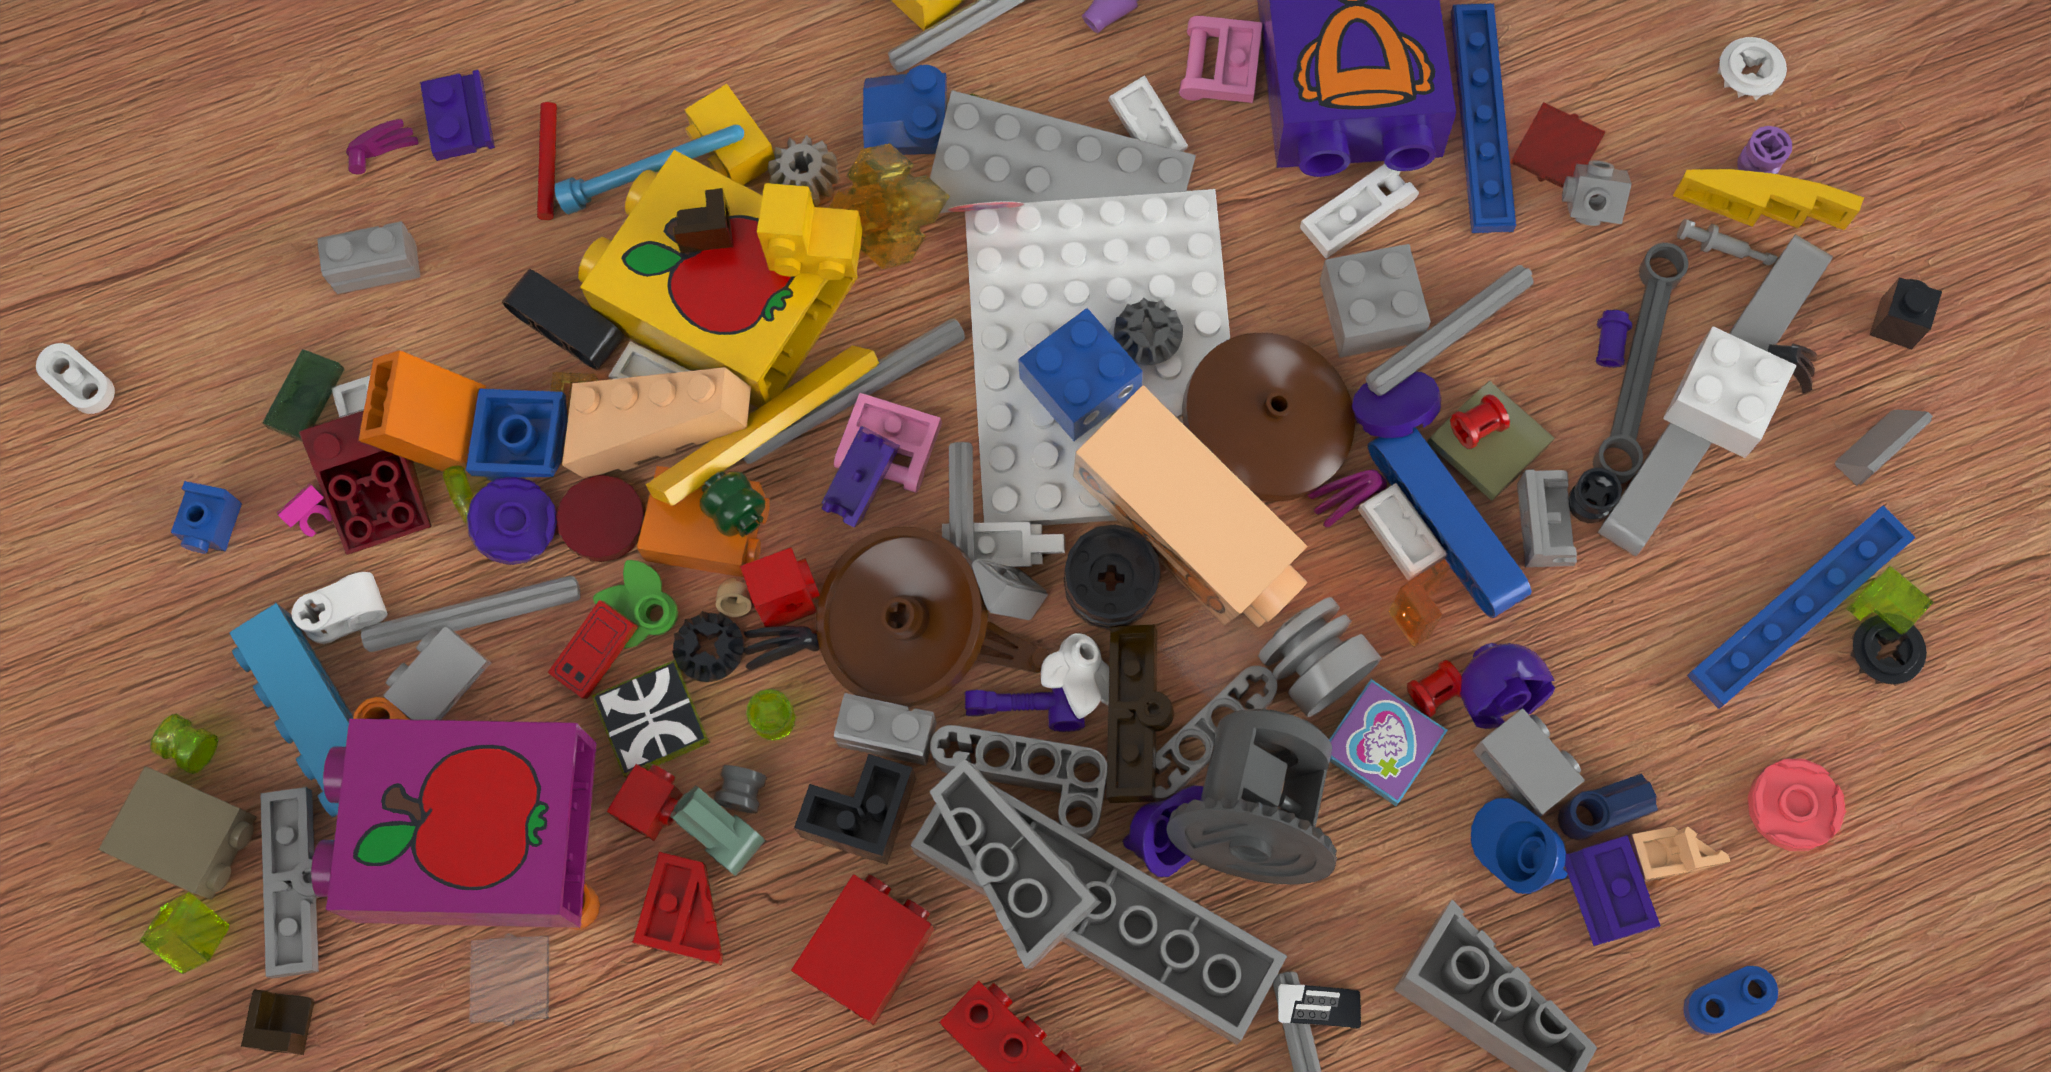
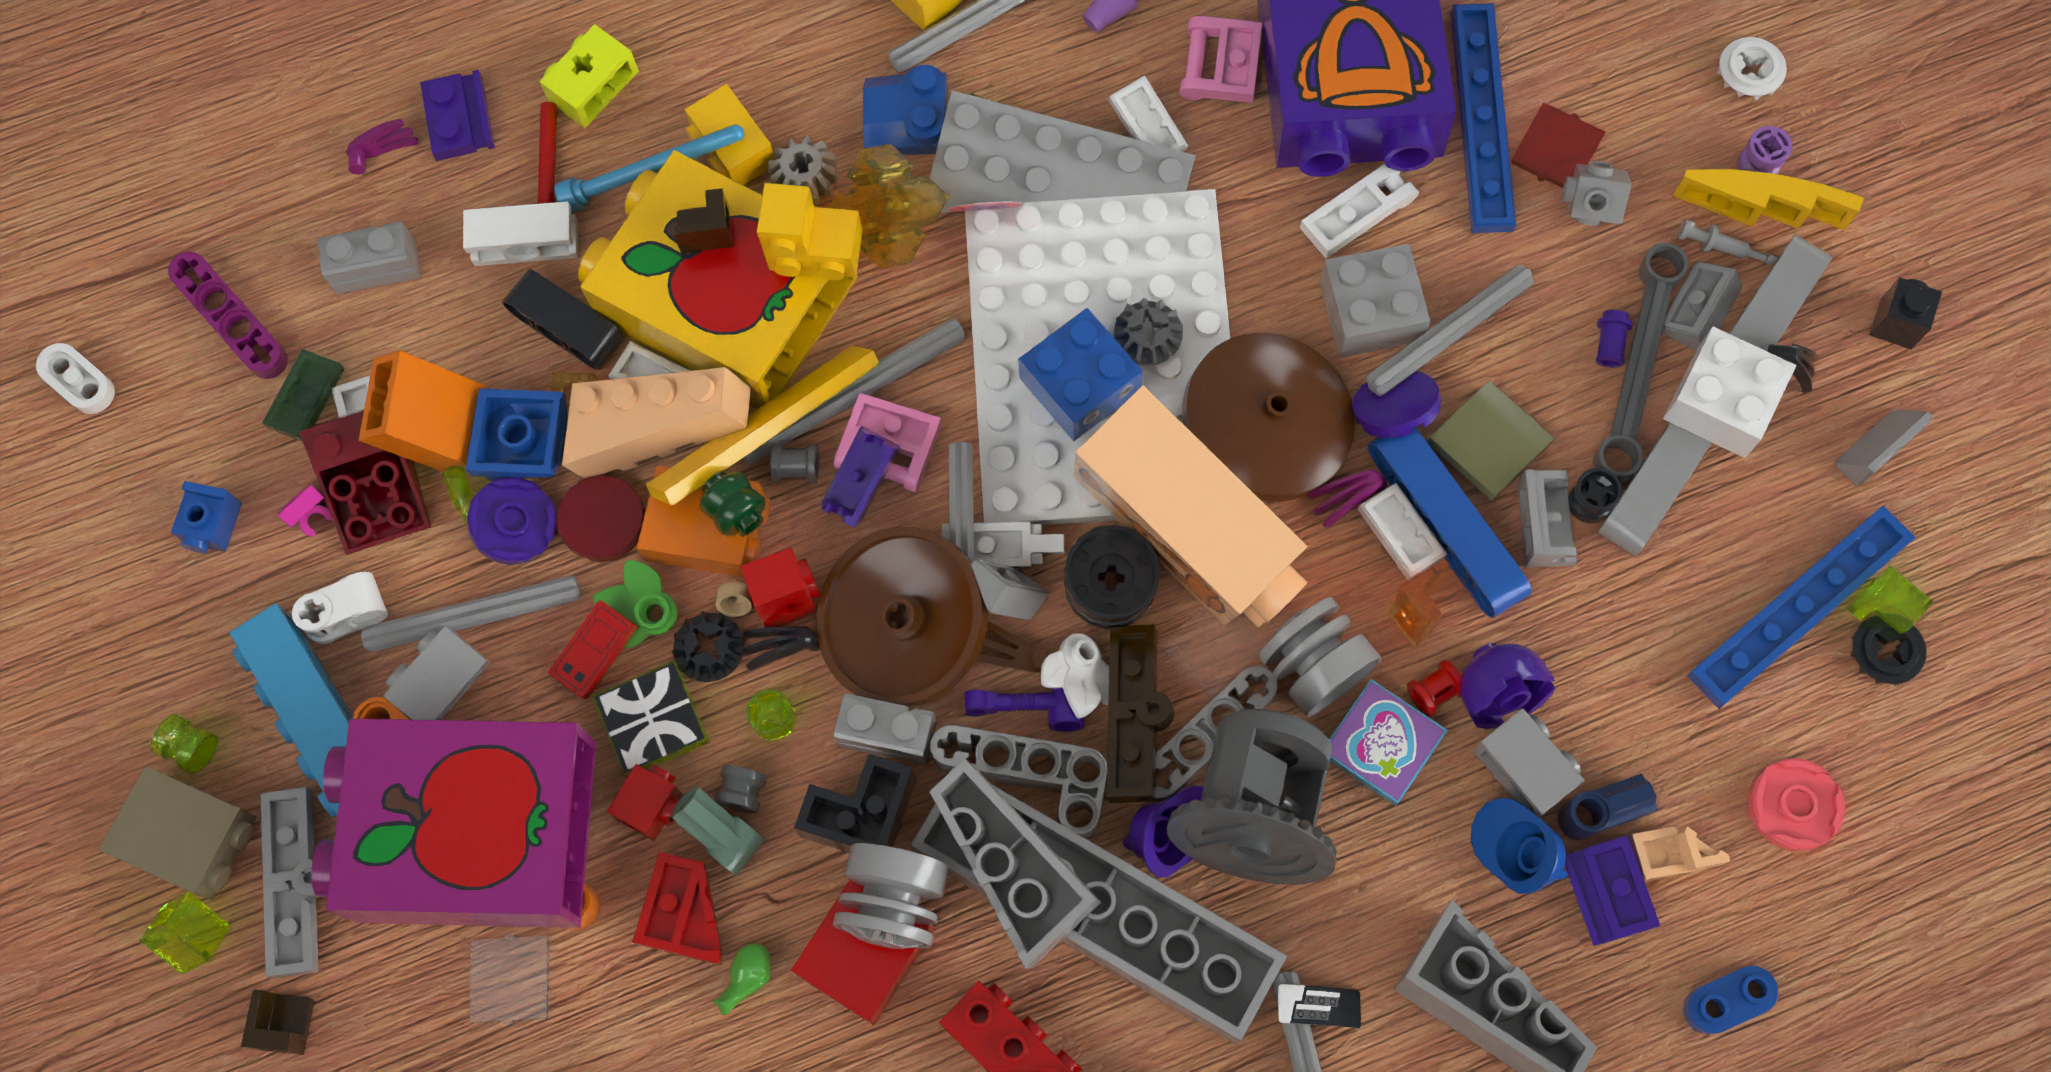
(227, 315): none -> magenta beam
(520, 233): none -> white piece
(589, 75): none -> neon yellow brick
(748, 974): none -> bright green animal
(794, 463): none -> dark grey bush
(891, 896): none -> light grey wheel
(1479, 421): red bush -> none
(1701, 303): none -> light grey slope

